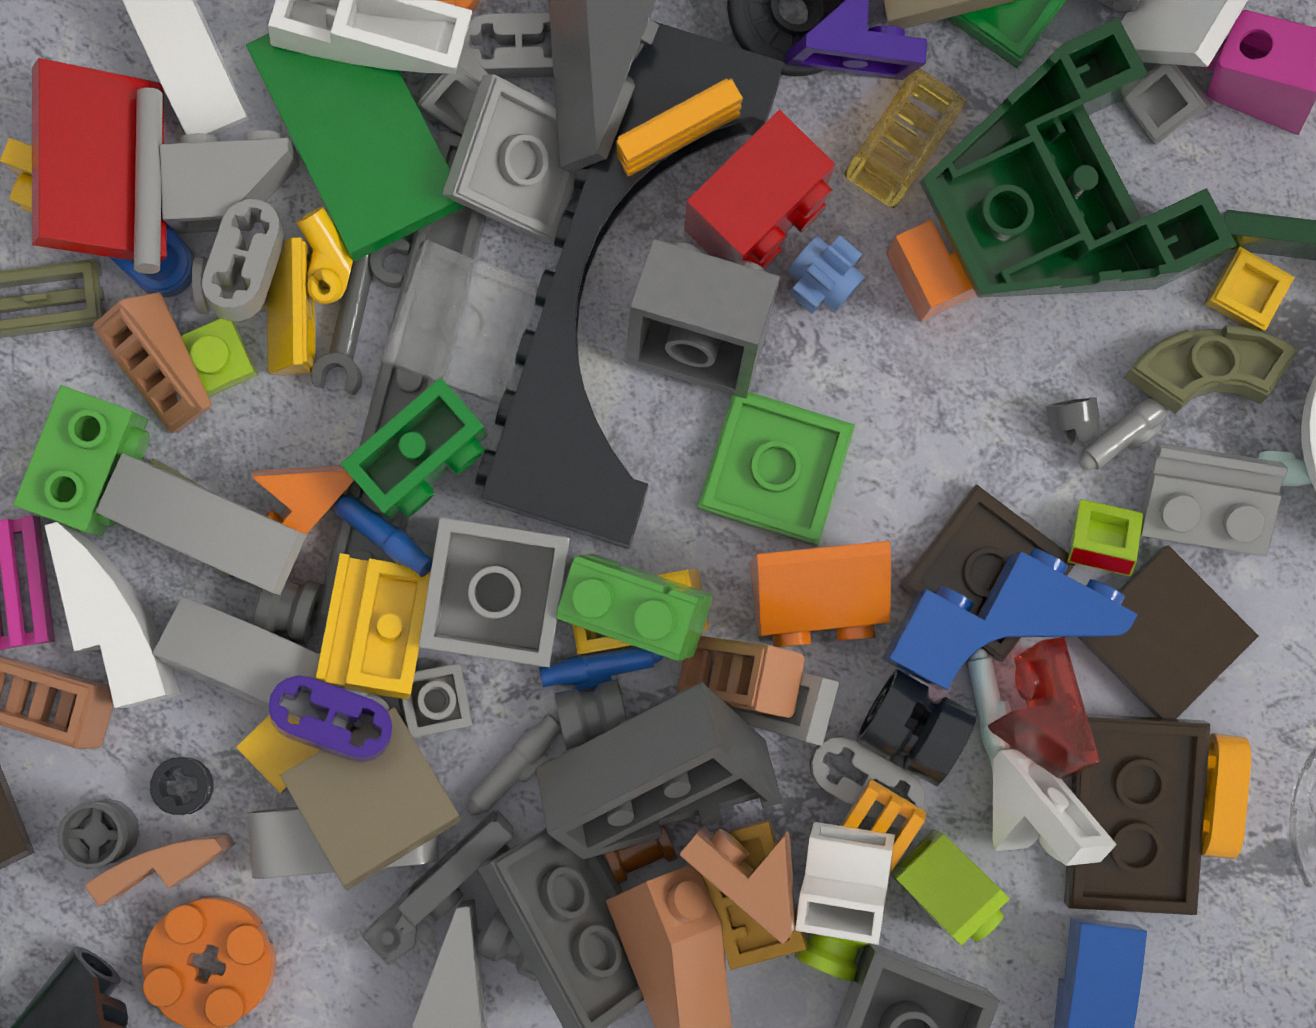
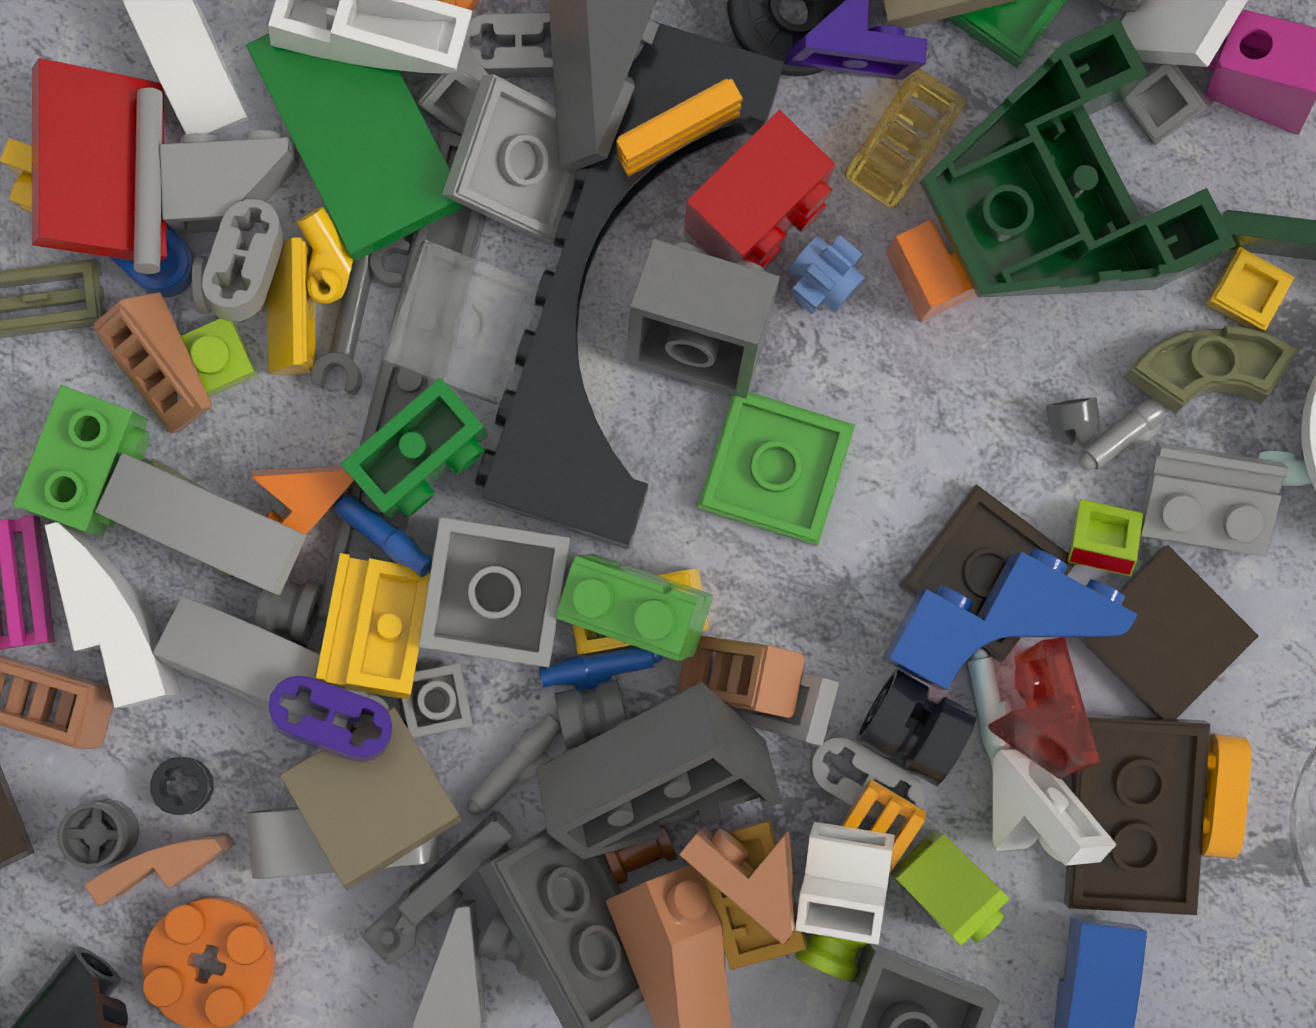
(273, 752): yellow tile -> none
(821, 591): orange slope -> none

